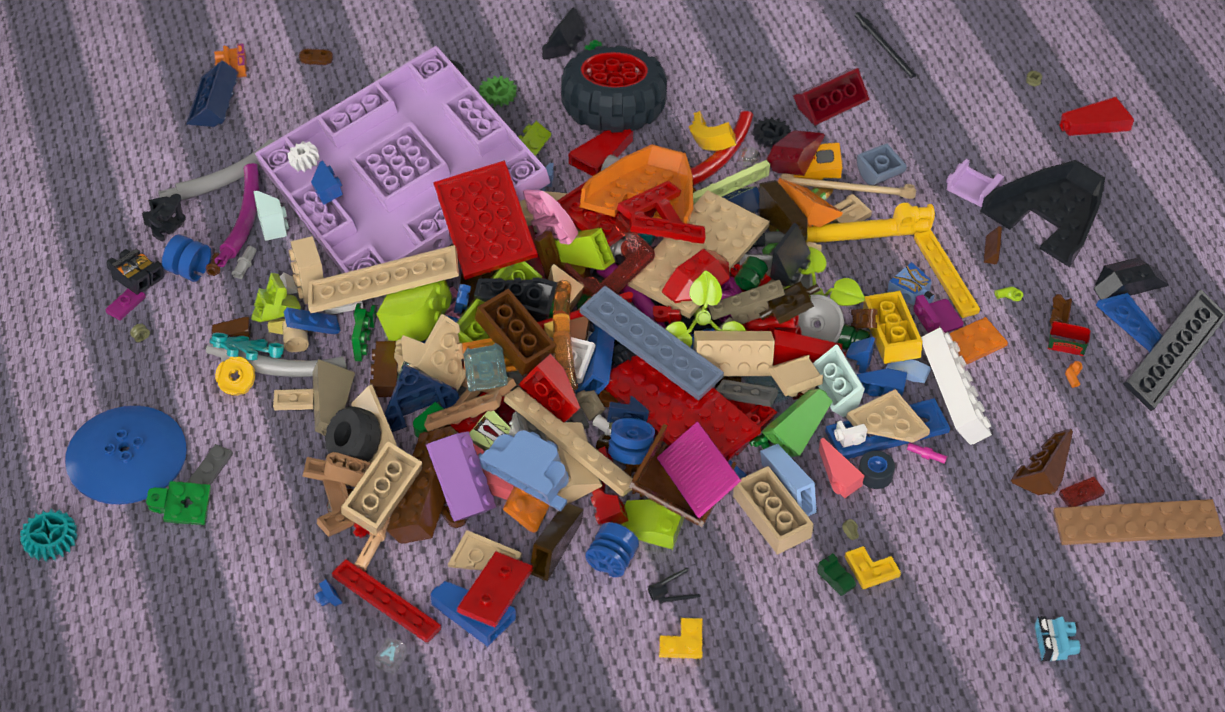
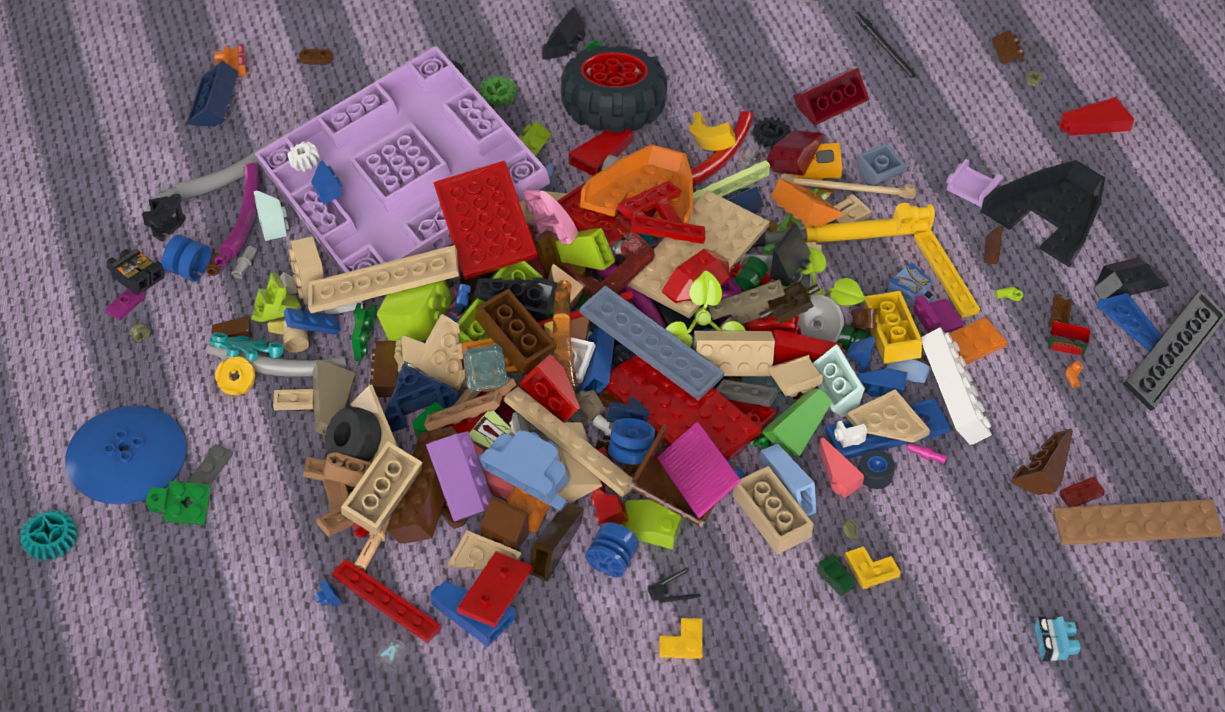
(505, 524): none -> reddish brown slope
(665, 313): red piece -> none
(779, 208): dark brown slope -> none
(1007, 47): none -> reddish brown bracket

